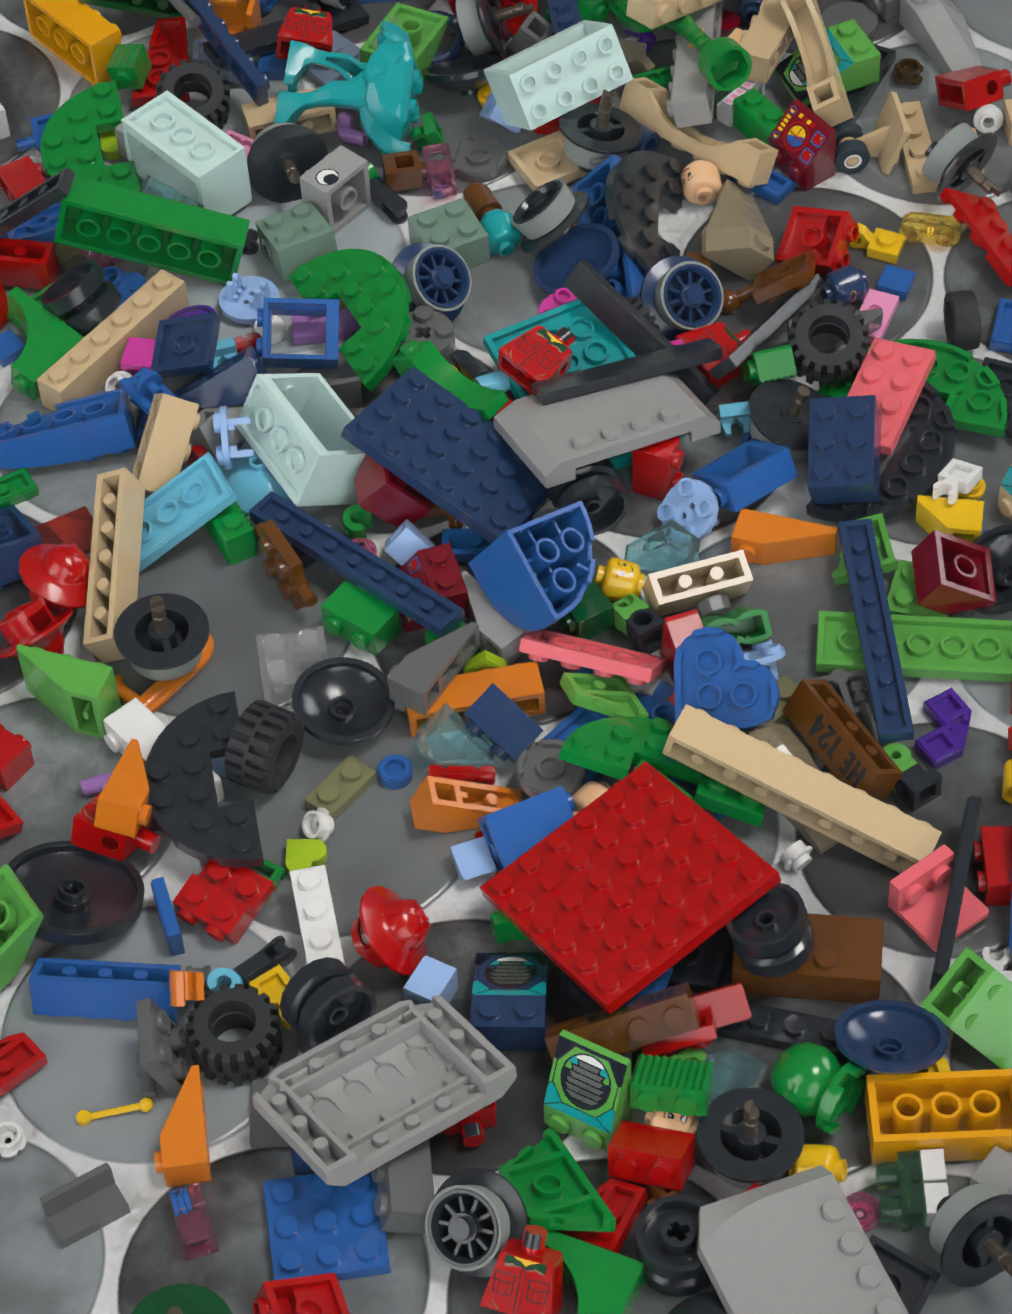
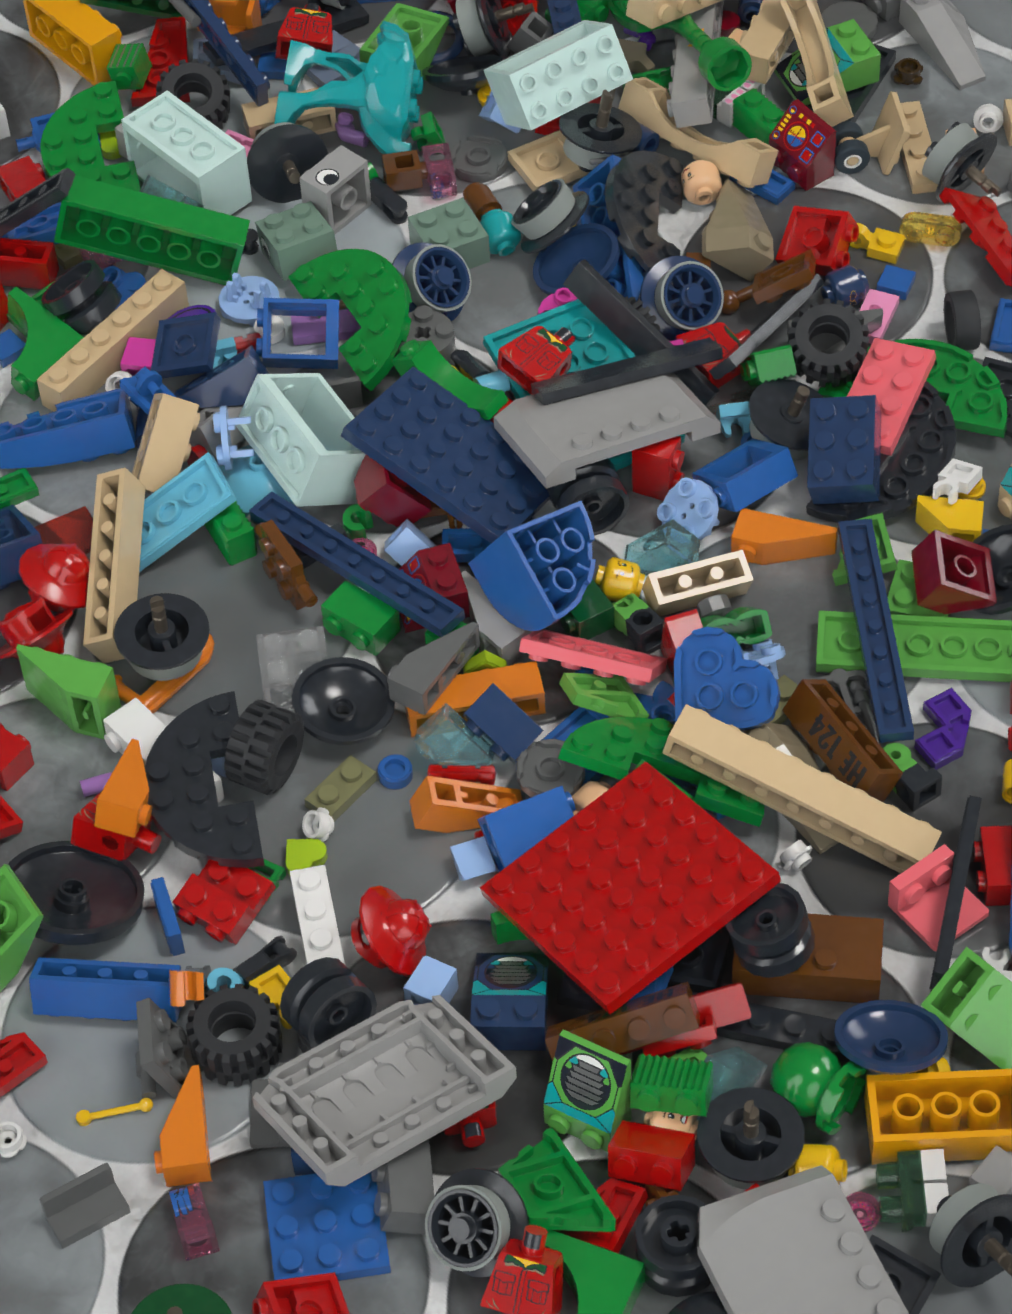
(971, 87): red torso -> none

